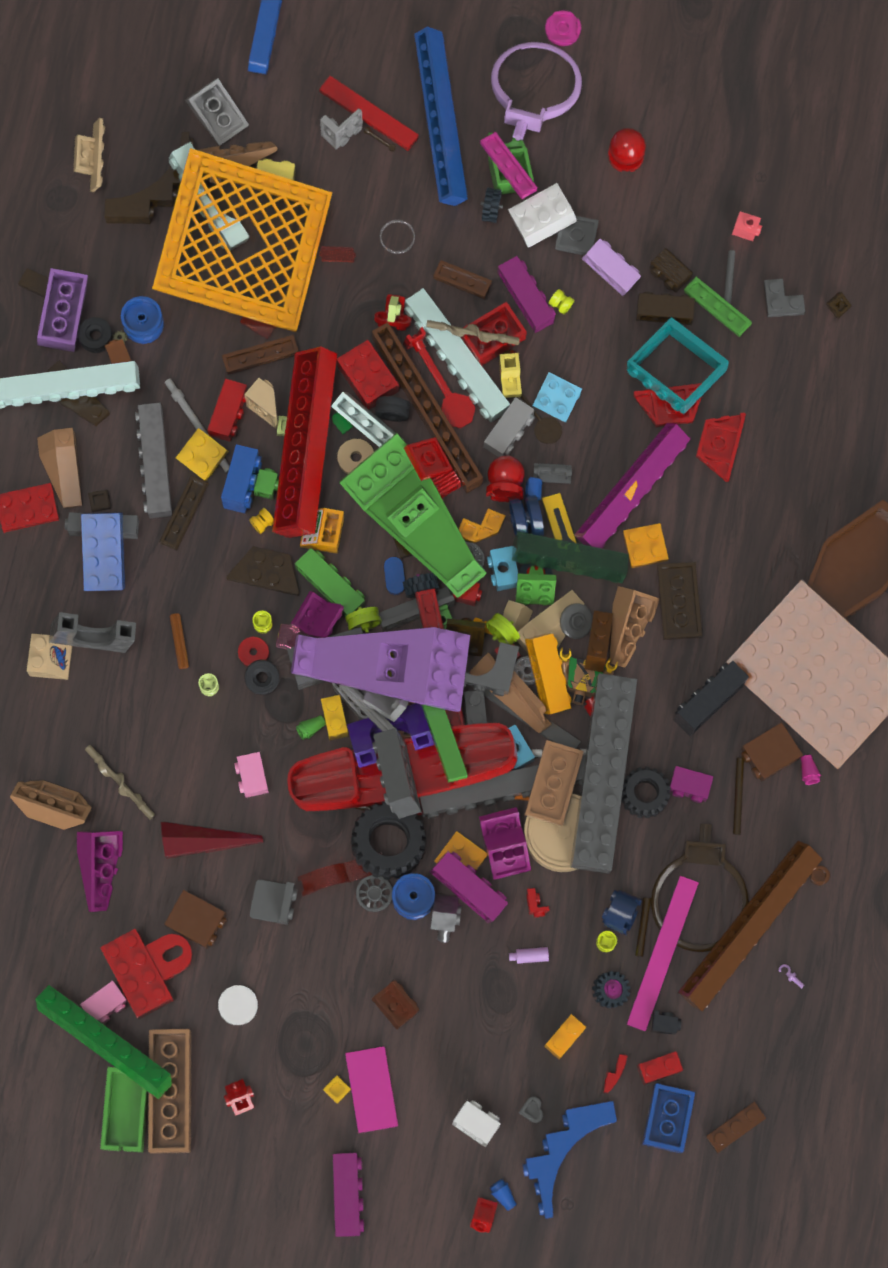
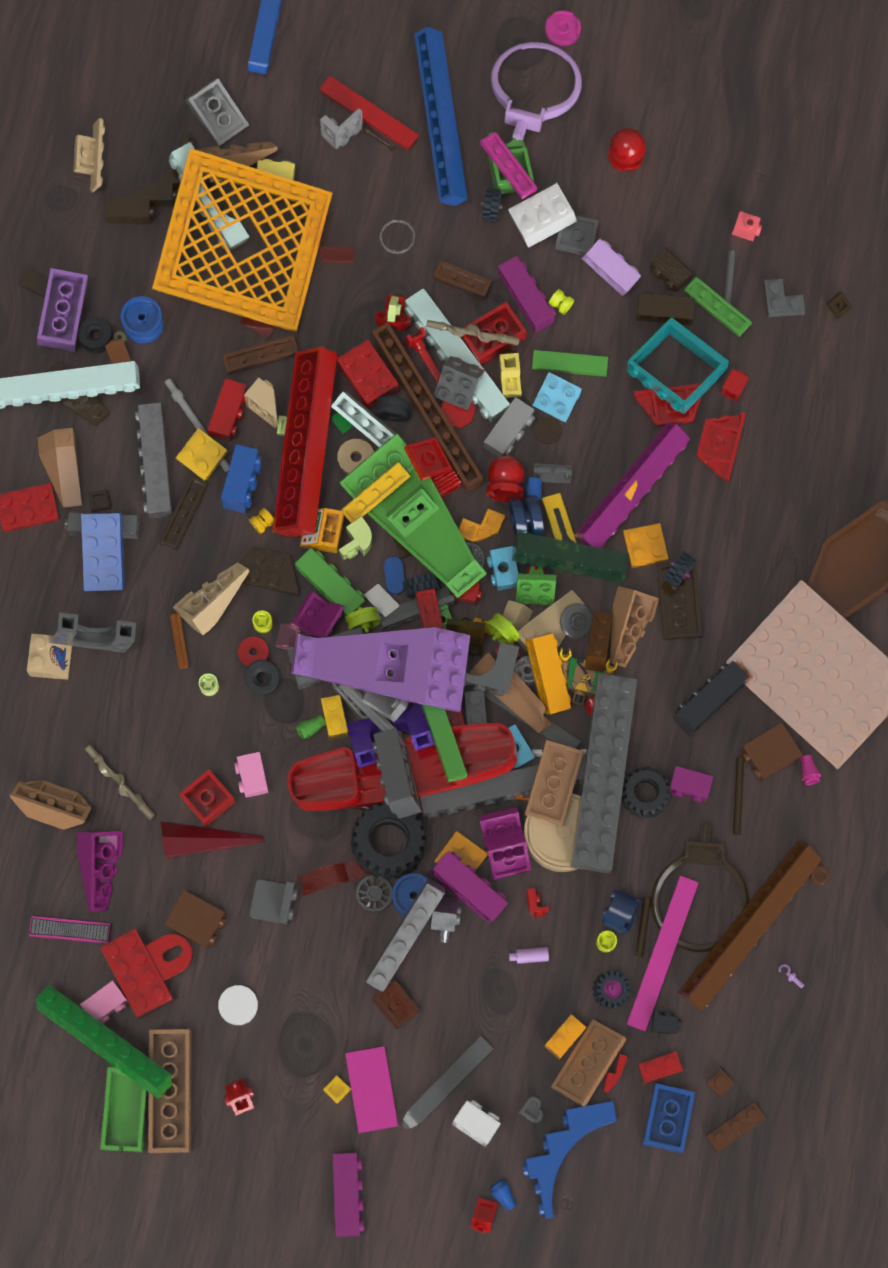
(70, 930): none -> tile
(207, 605): none -> tan wedge
(207, 798): none -> red brick
(266, 483): bright green brick -> none
(361, 539): none -> yellowish green brick
(376, 492): none -> yellow tile
(381, 600): none -> white sticker
(405, 934): none -> flat silver brick
(447, 1083): none -> dark grey piece
(458, 382): none -> dark grey bracket
(570, 363): none -> bright green tile
(588, 1063): none -> medium nougat plate
(680, 569): none -> black wheel
(720, 1083): none -> reddish brown plate
(734, 384): none -> red brick

